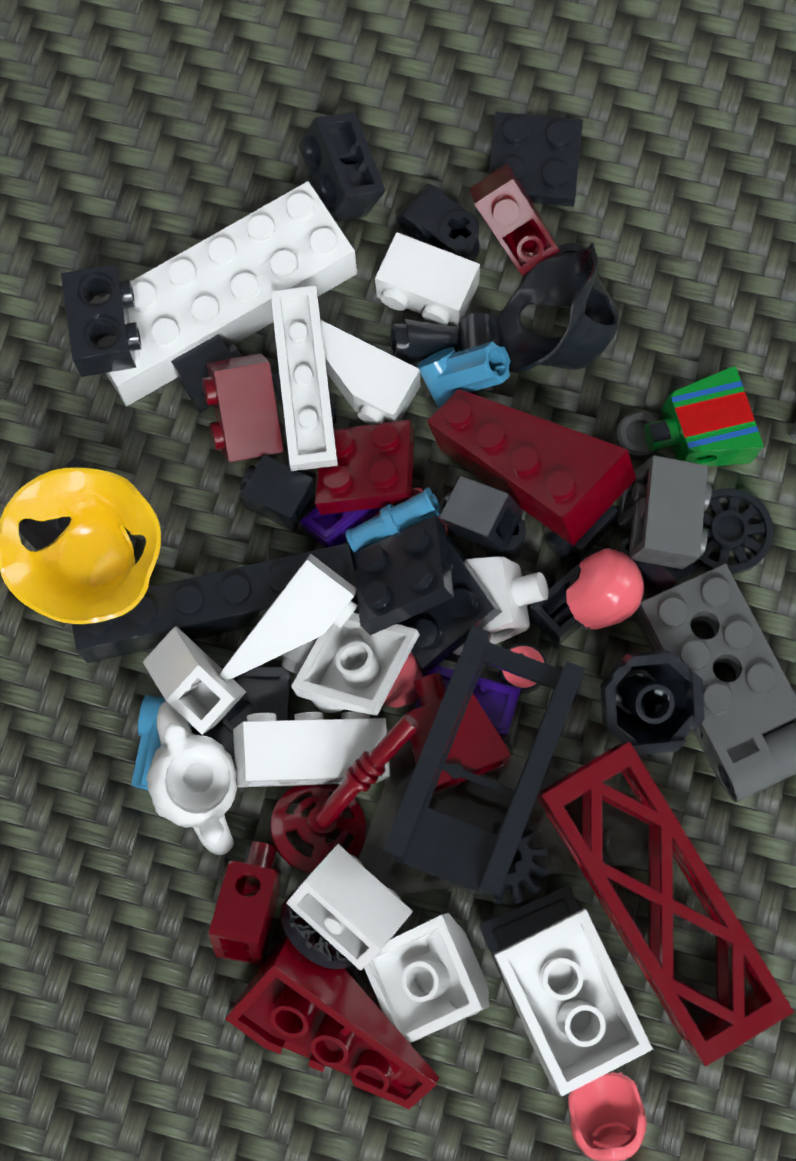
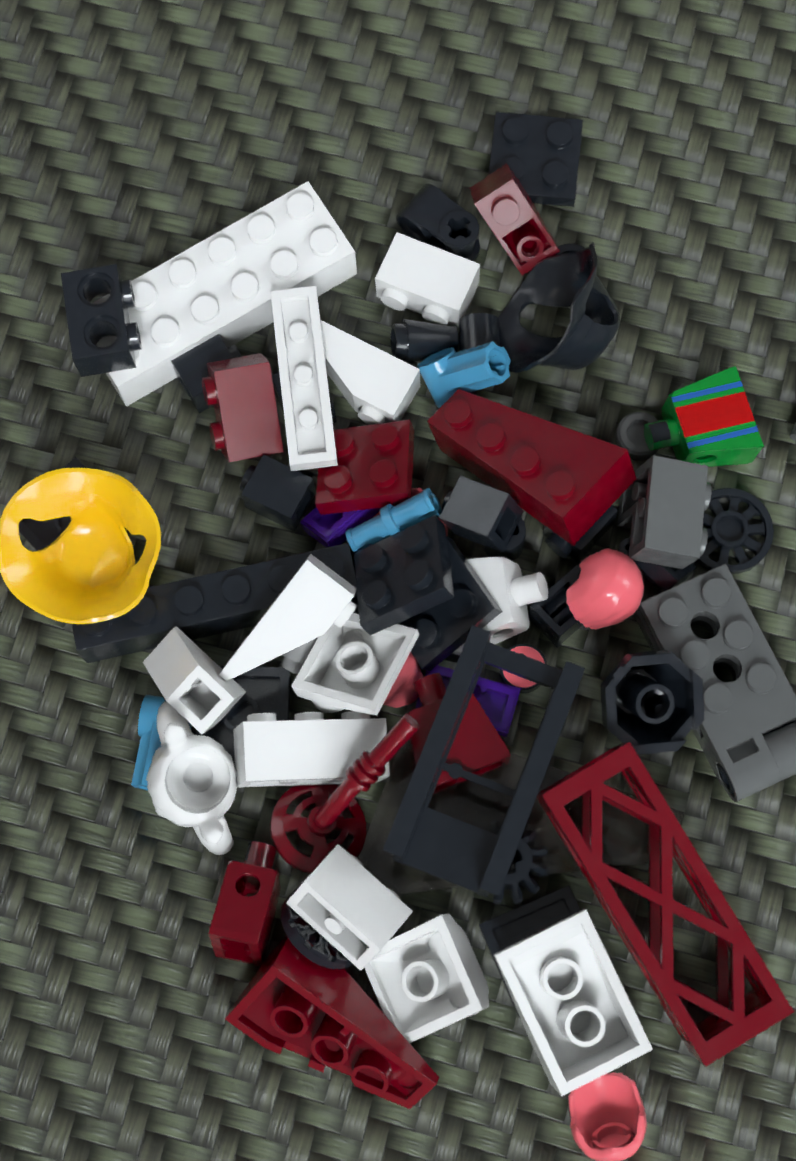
(341, 166): black brick -> none

